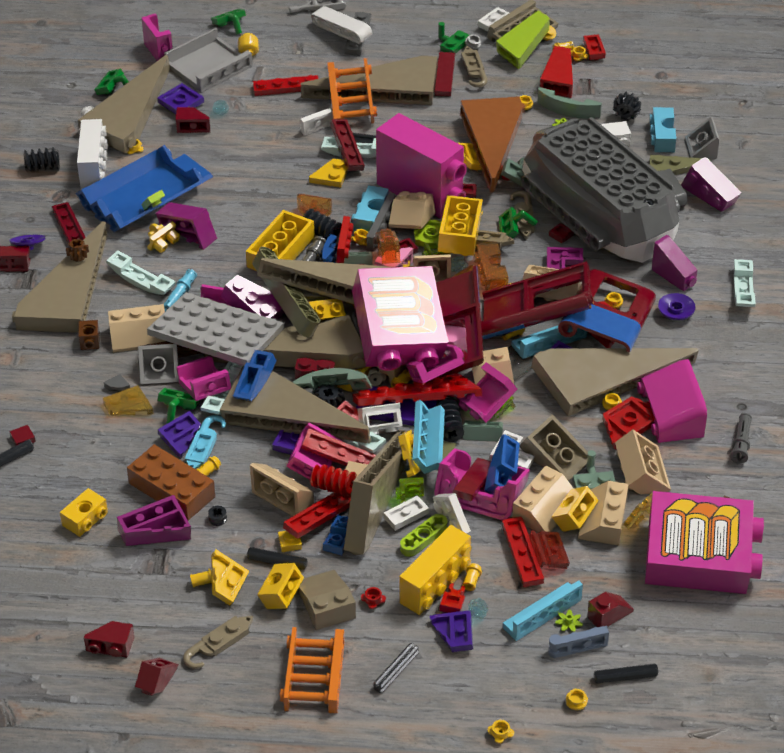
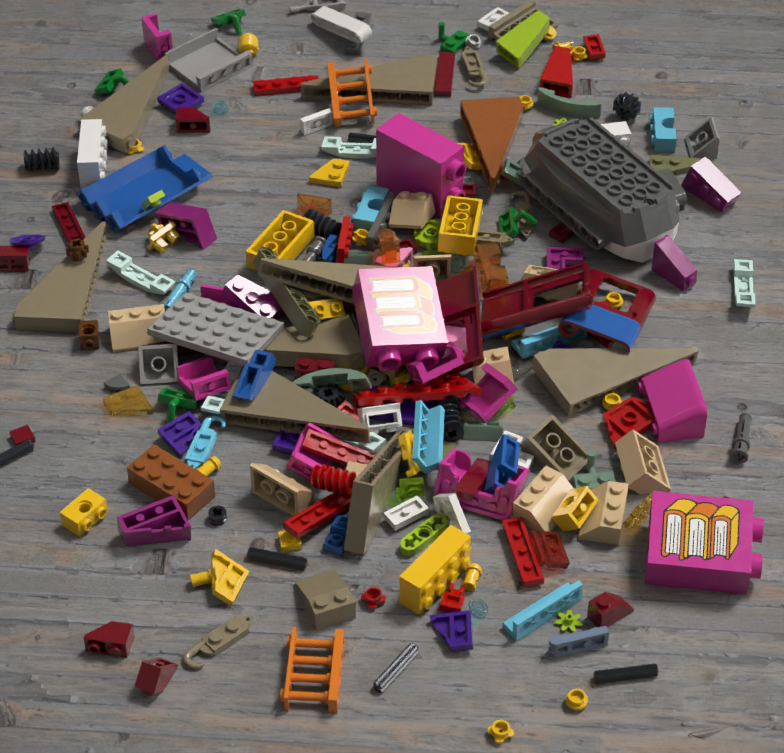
(280, 586): yellow brick -> none
(347, 145): dark red tile -> none
(676, 306): dark purple dish -> none

